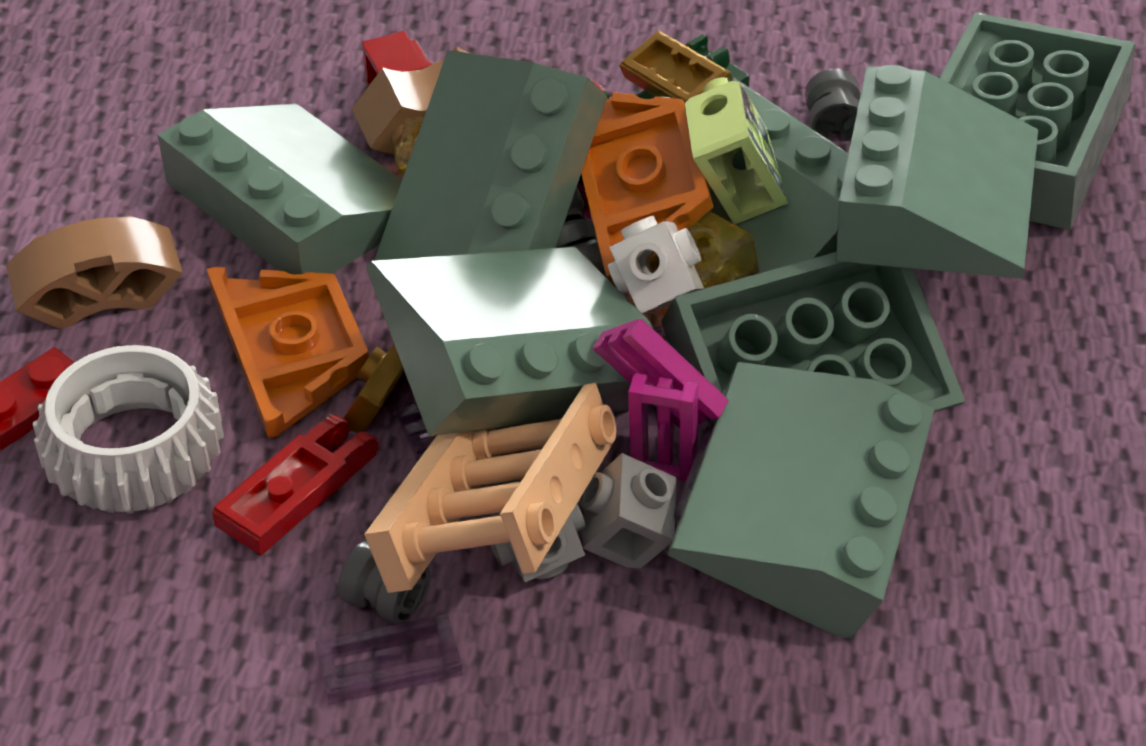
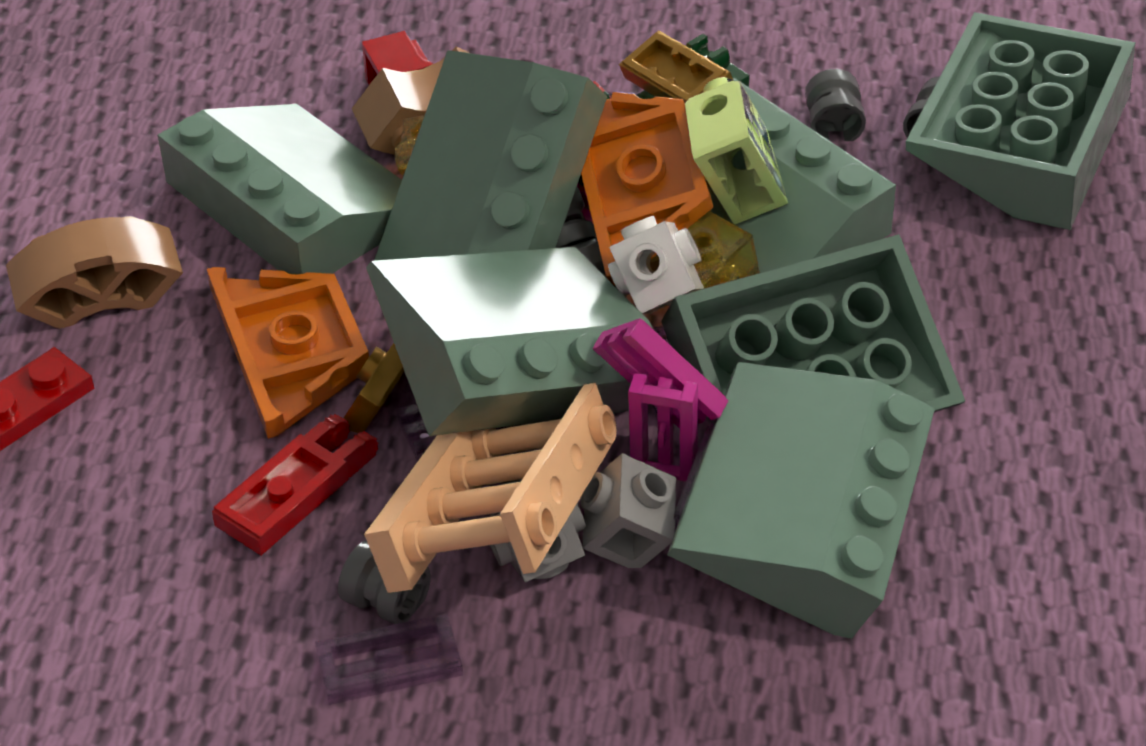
(138, 474): white gear -> none
(935, 179): sand green slope -> none

